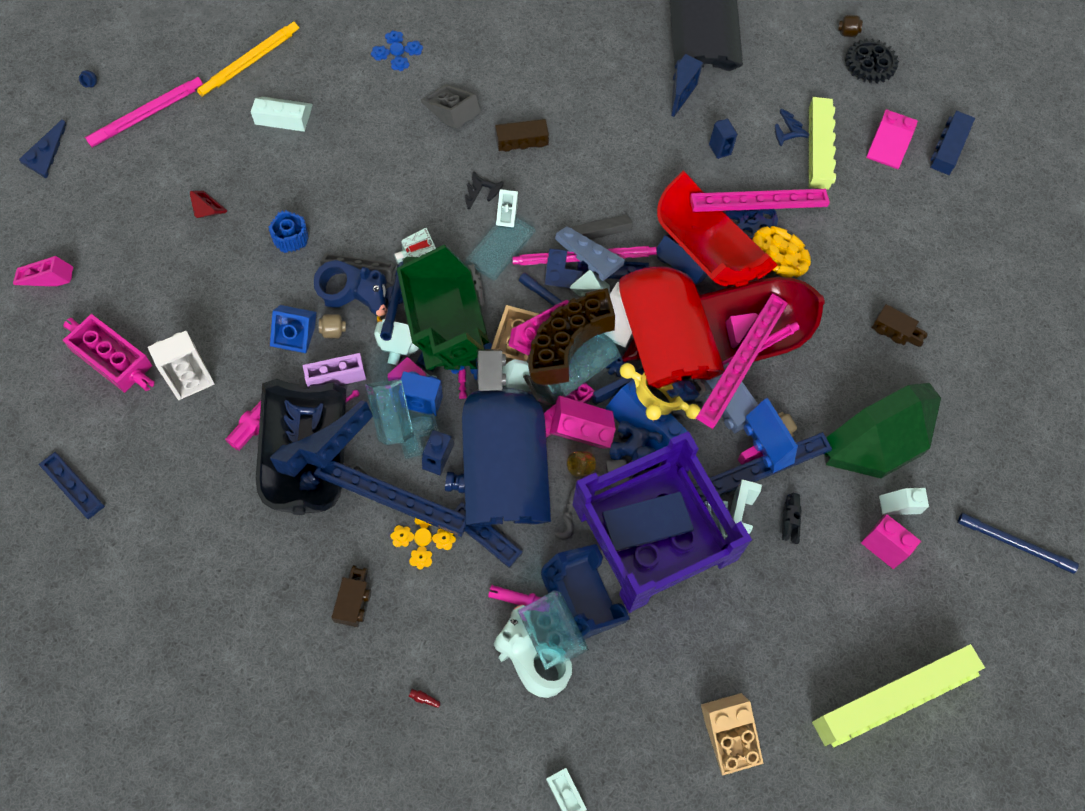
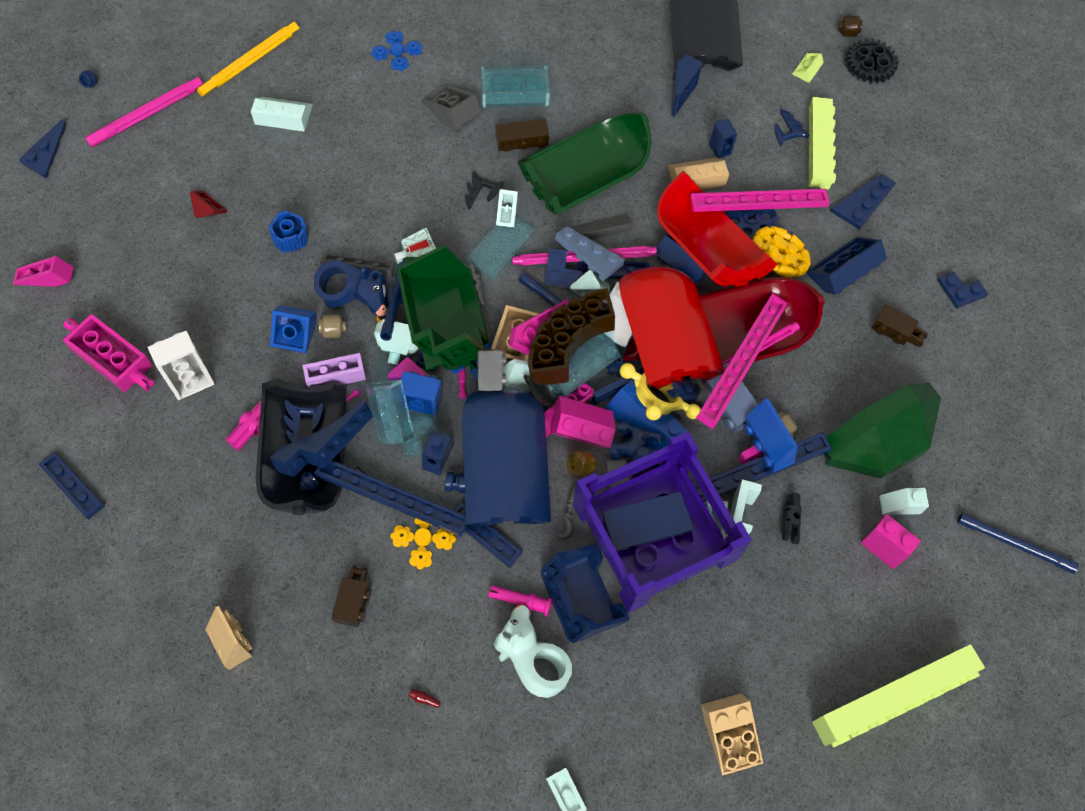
(227, 639): none -> tan slope
(515, 86): none -> clear light blue brick
(553, 630): clear light blue slope -> none
(588, 161): none -> dark green panel
(705, 172): none -> tan slope
(738, 326): dark pink slope -> none
(808, 66): none -> yellowish green slope
(847, 264): none -> dark blue slope
(863, 202): none -> dark blue wing
(892, 139): dark pink slope -> none
(952, 143): dark blue brick -> none
(959, 293): none -> dark blue plate

